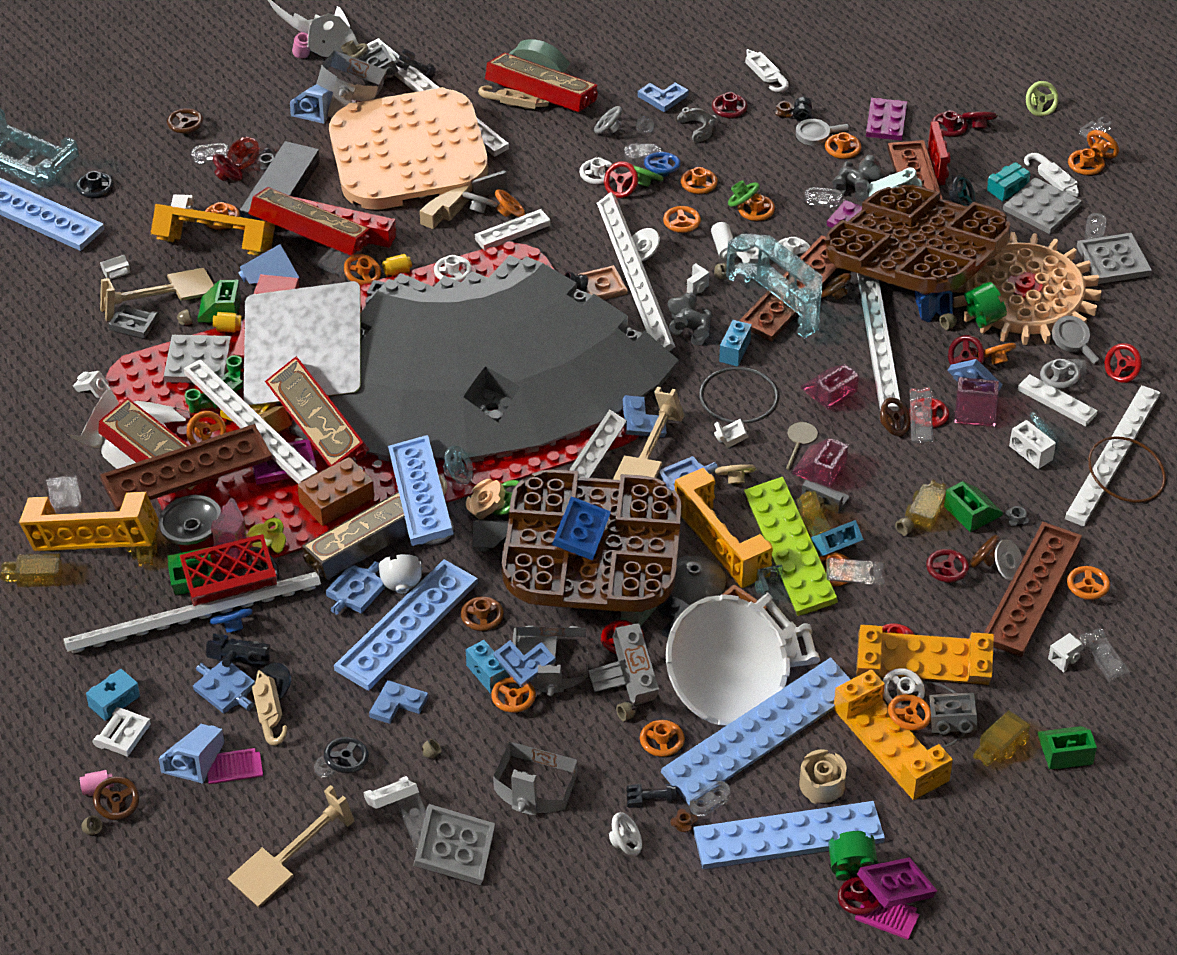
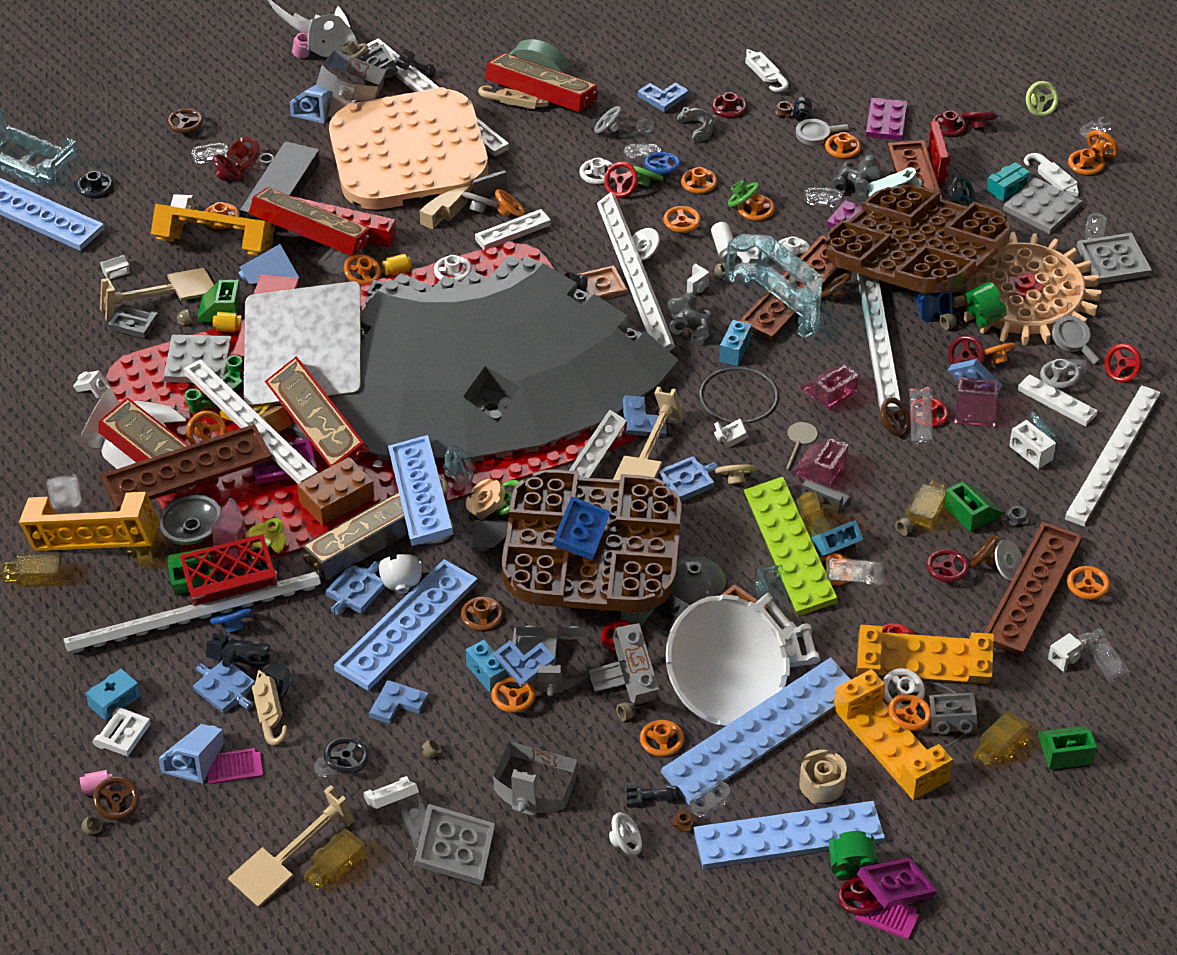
(335, 859): none -> clear yellow brick
(741, 559): light orange plate -> none
(1140, 444): reddish brown piece -> none

